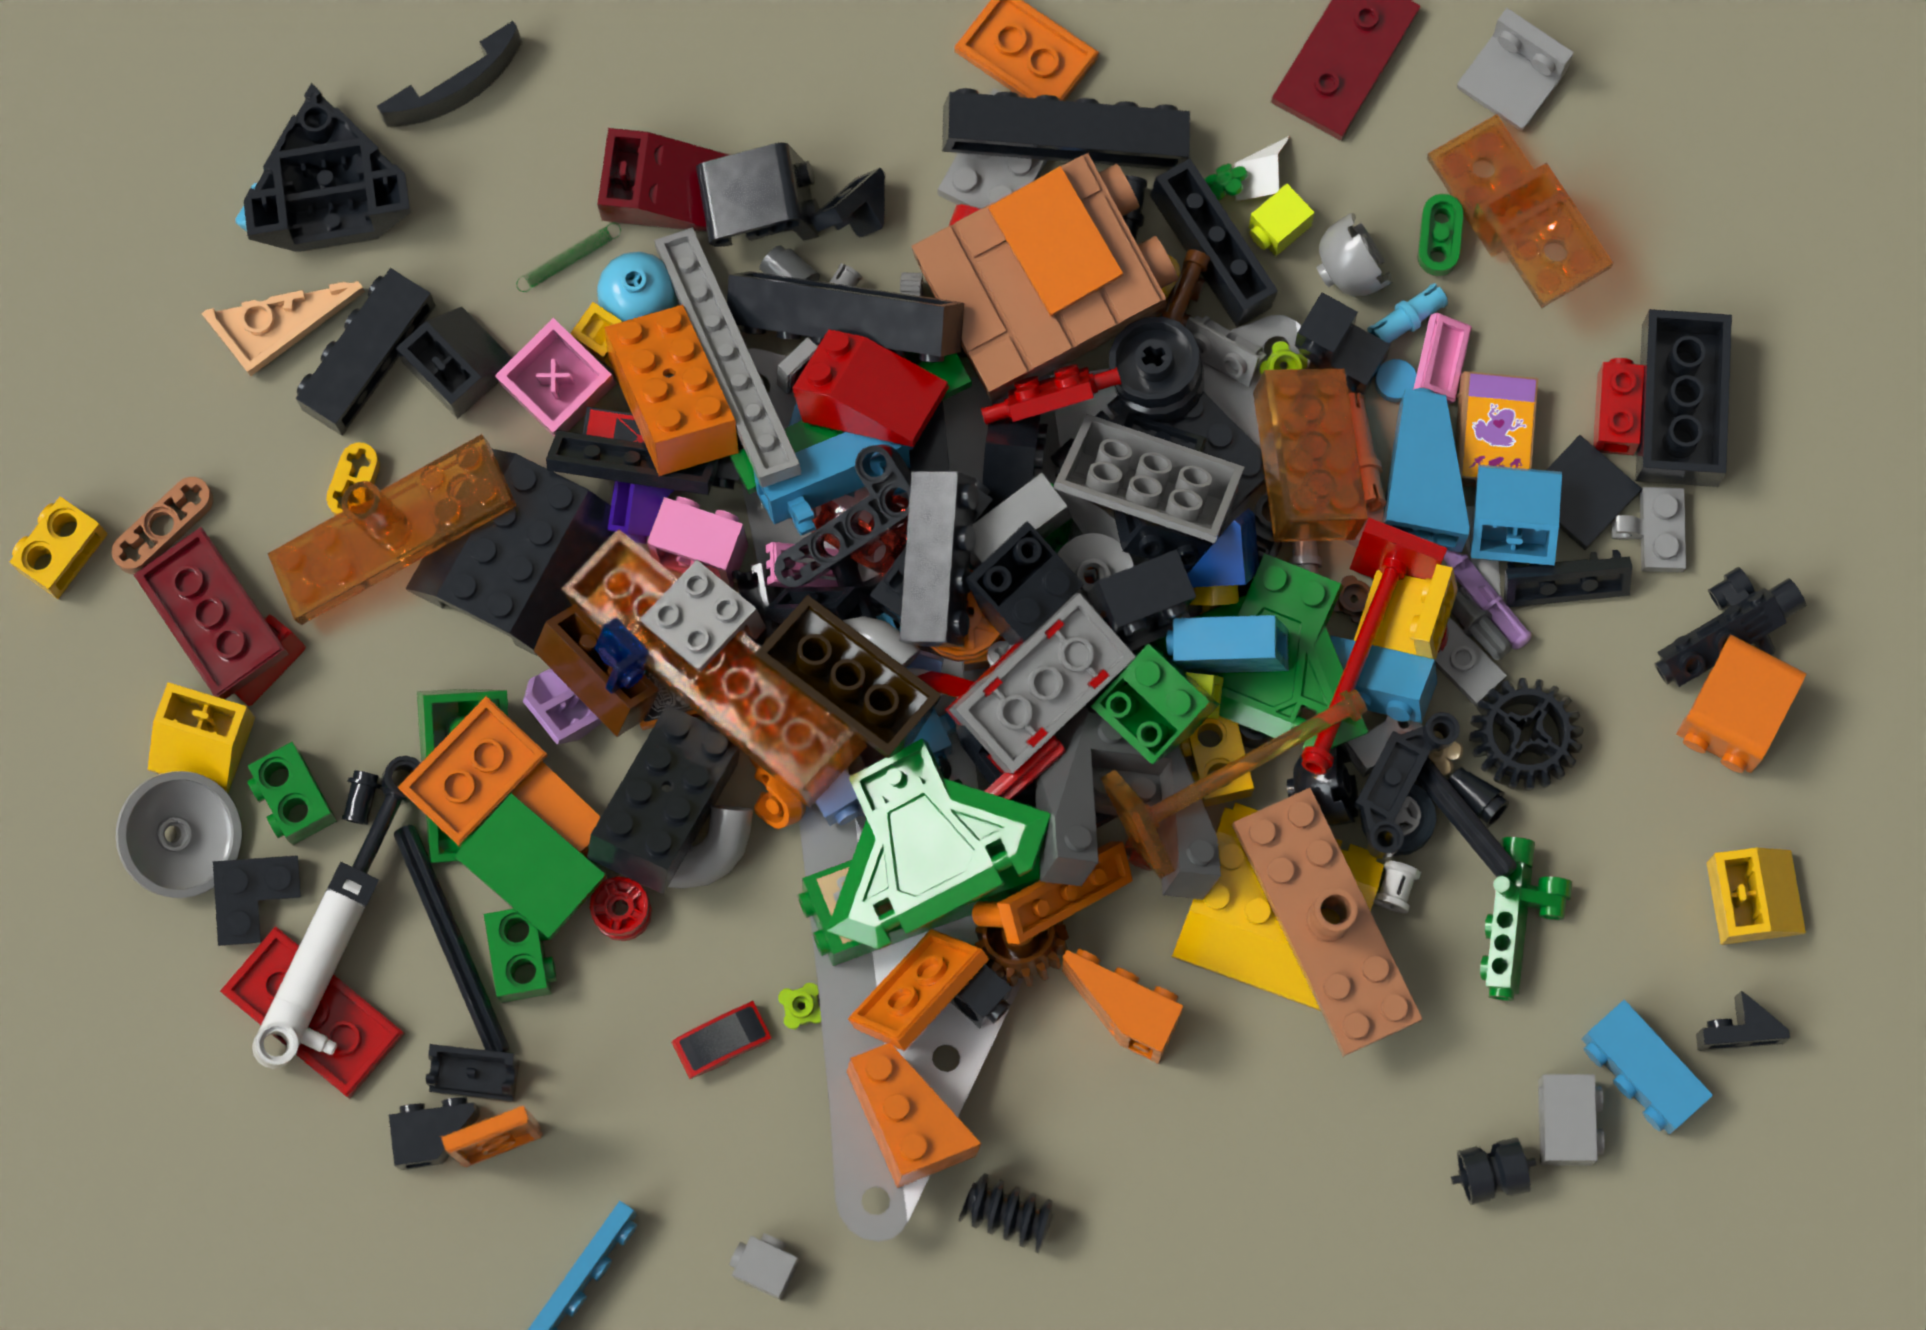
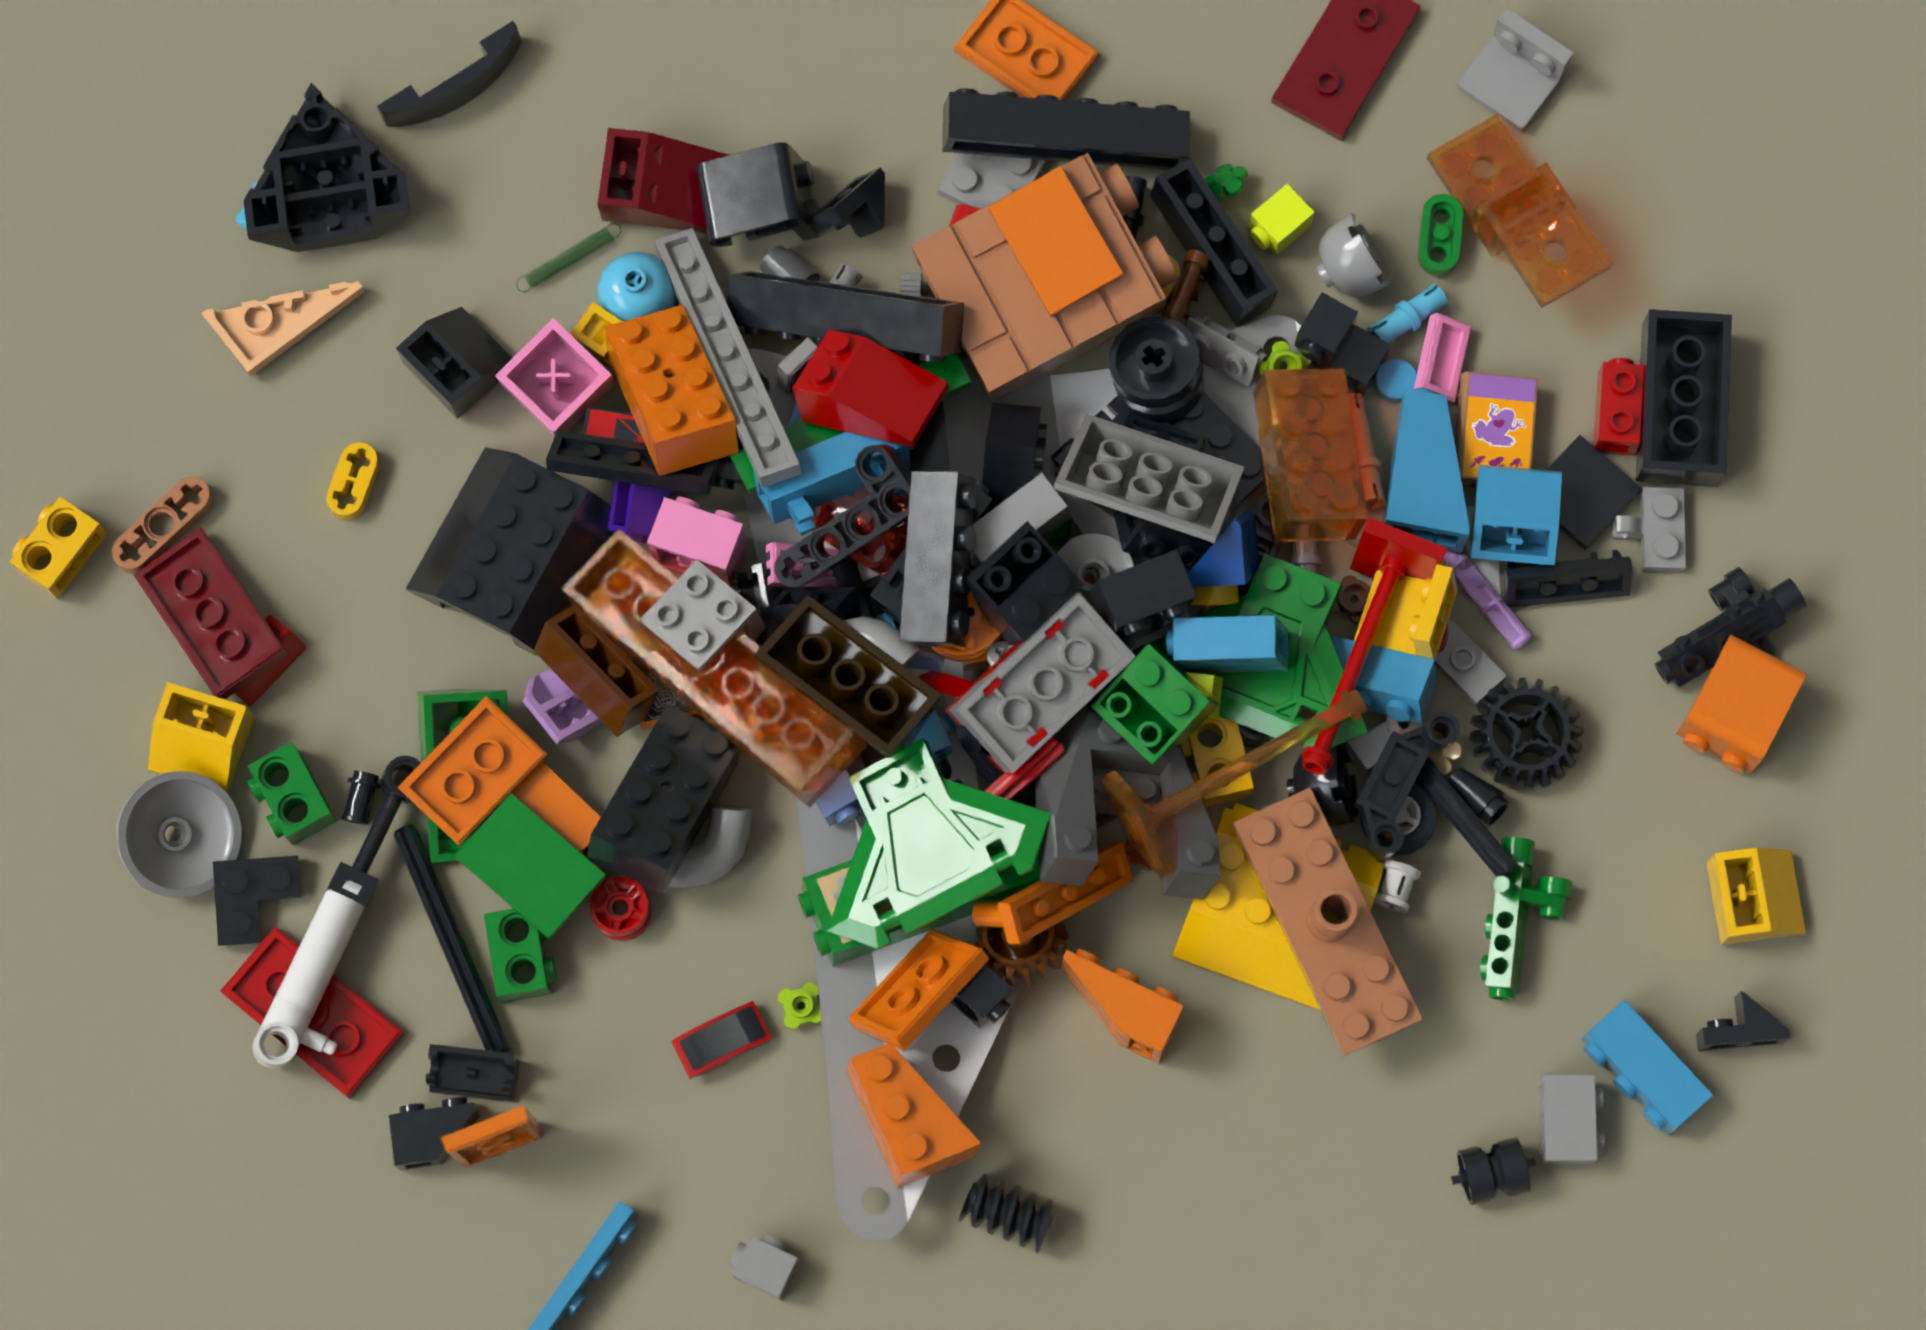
(364, 351): black brick -> none
(390, 528): clear orange plate -> none
(623, 653): clear blue bracket -> none
(778, 805): orange piece -> none
(1037, 397): red plate -> none
(1262, 172): white sticker -> none
(1479, 624): dark grey axle -> none

